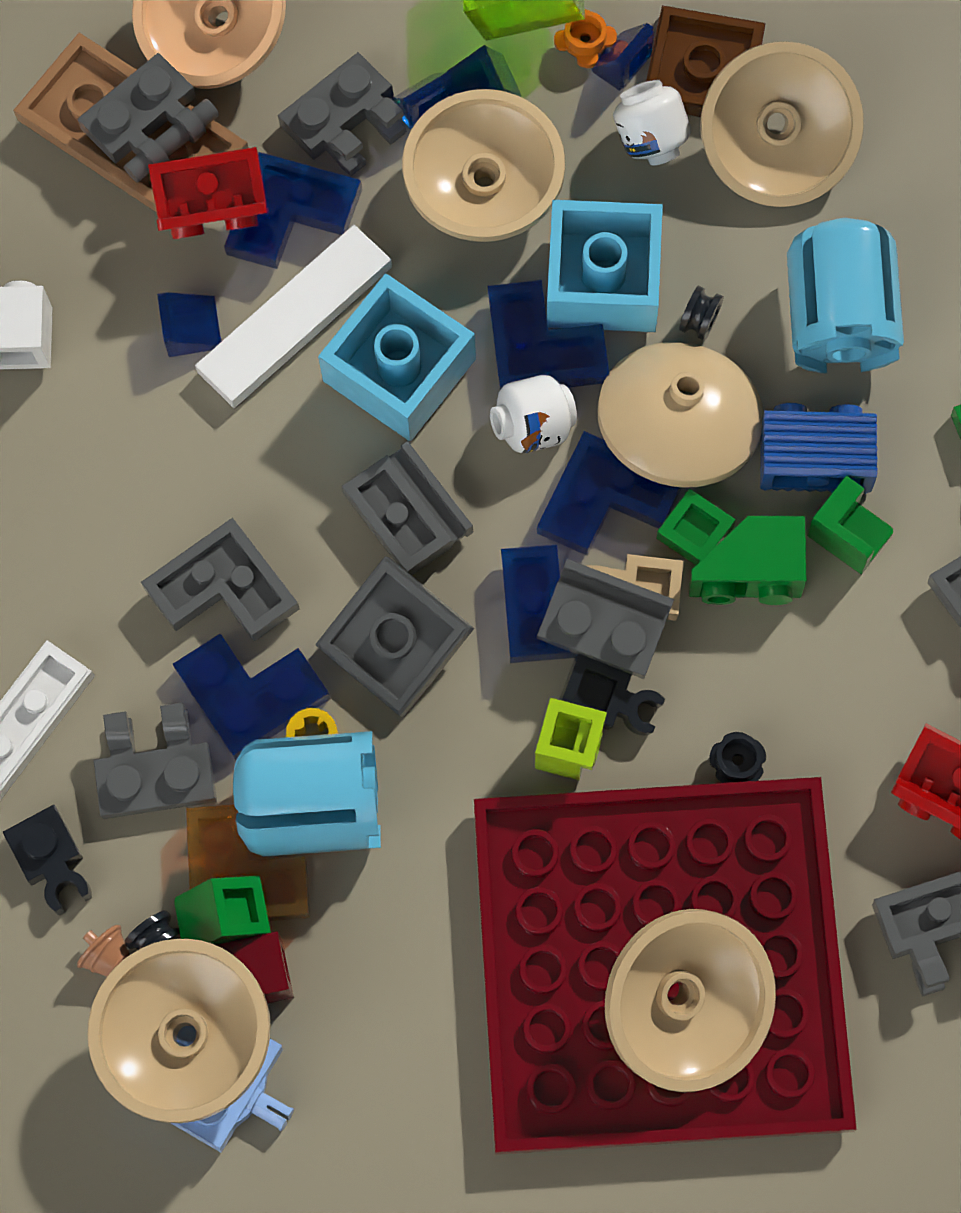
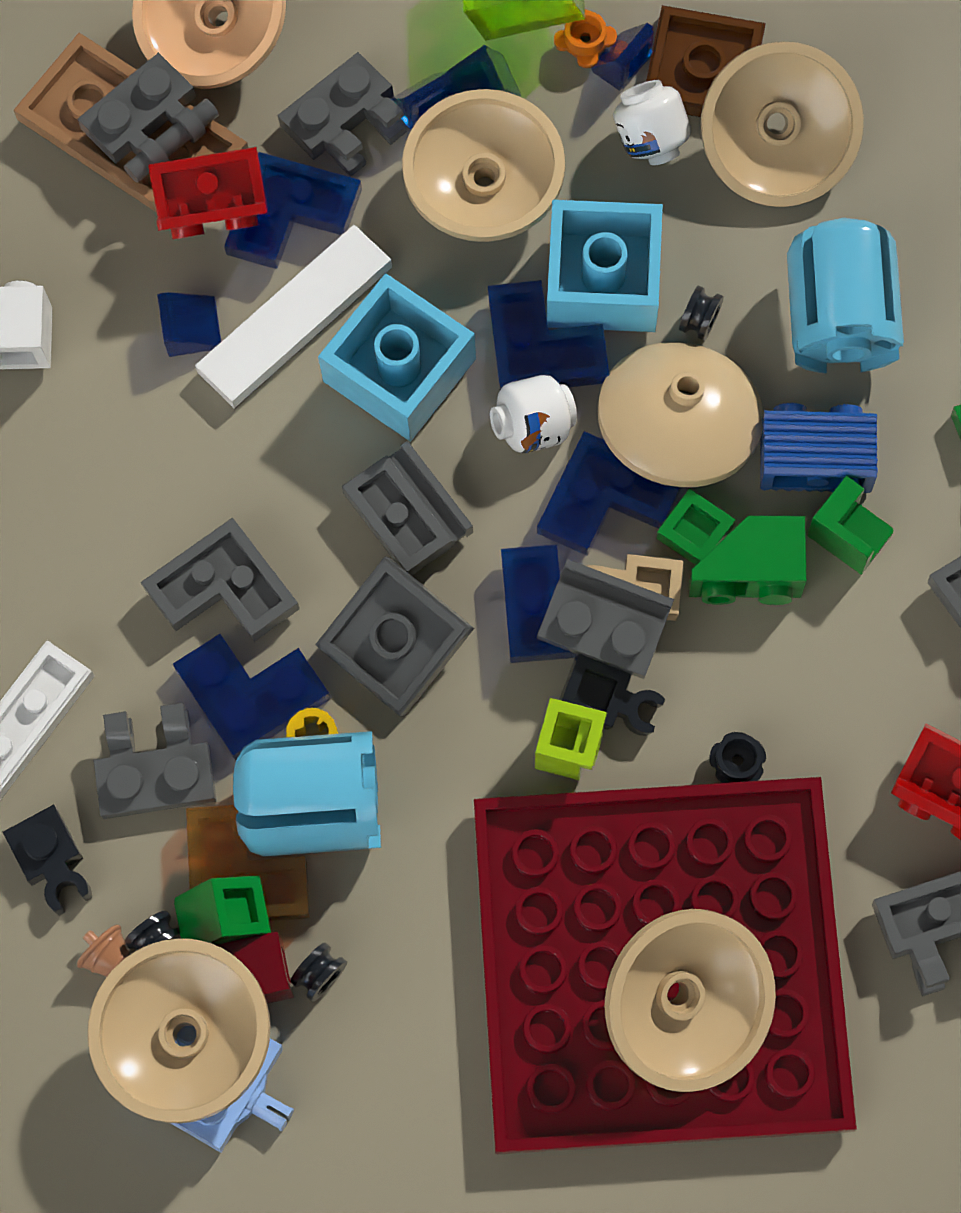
(318, 971): none -> black bush

